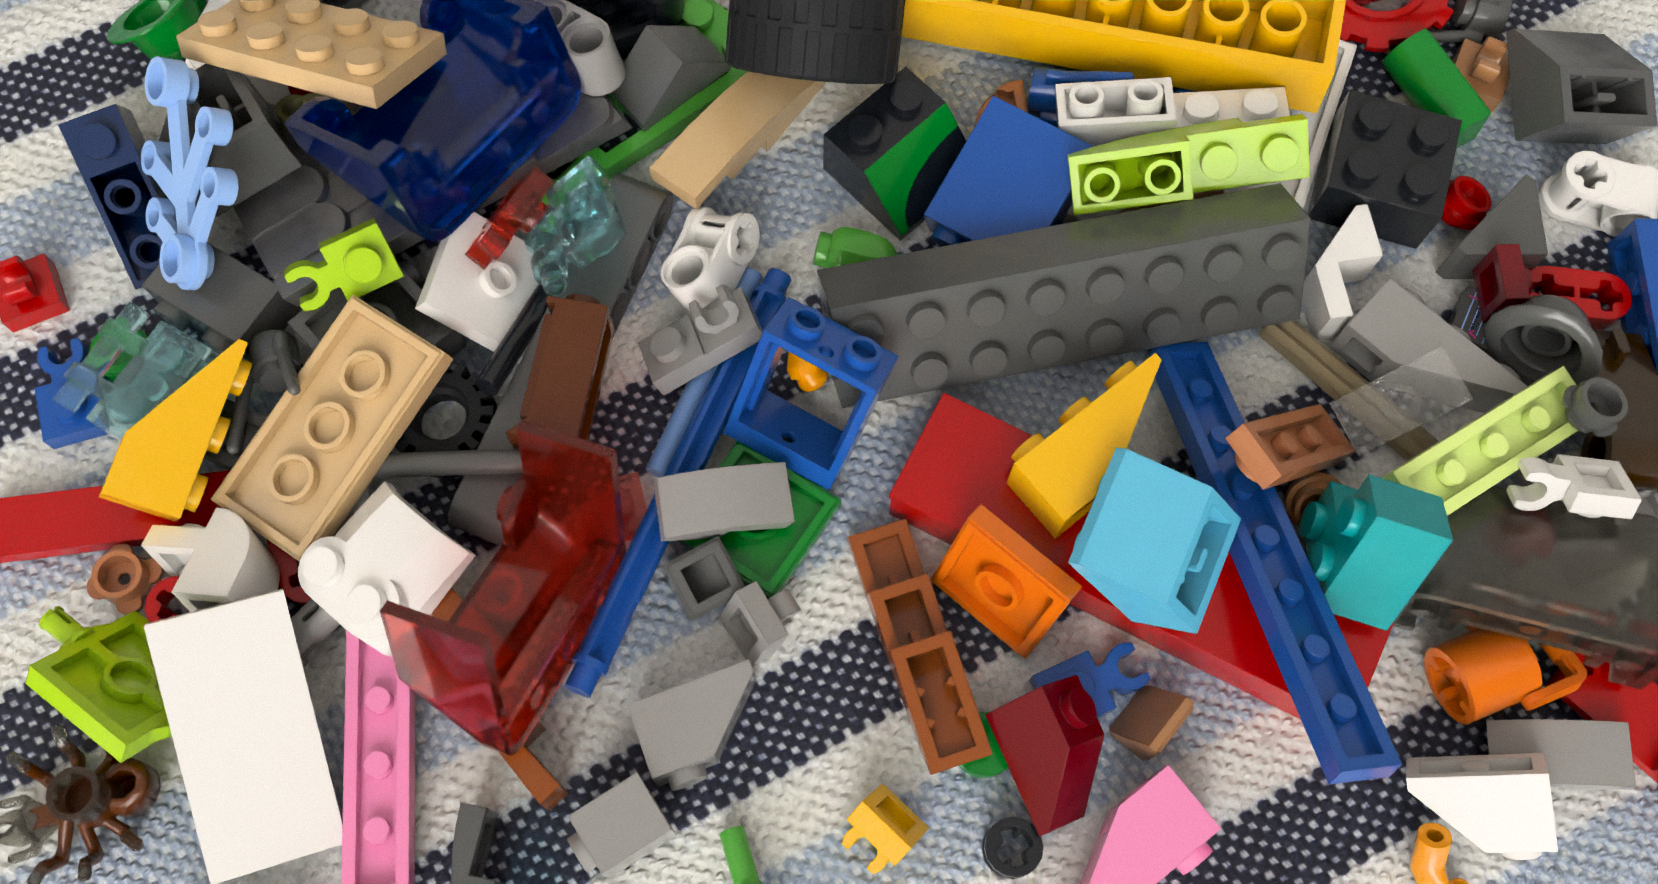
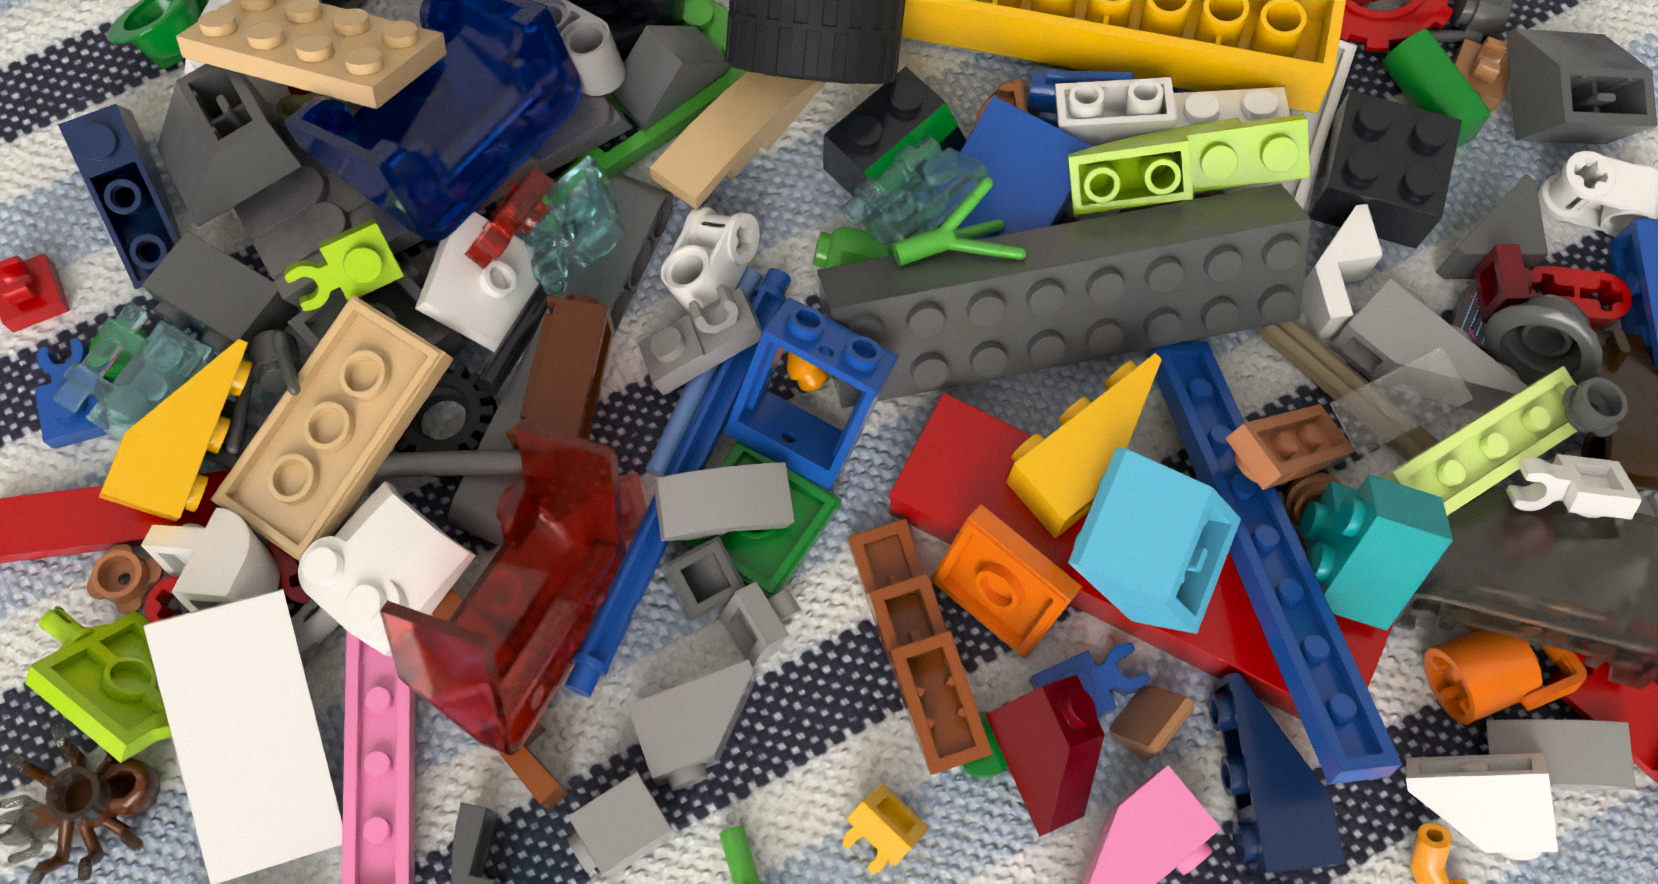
(183, 172): light blue plant -> none
(914, 192): none -> clear light blue plate
(949, 238): none -> bright green plant
(1030, 856): black bush -> none
(1279, 801): none -> dark blue slope
(1466, 203): red plate -> none

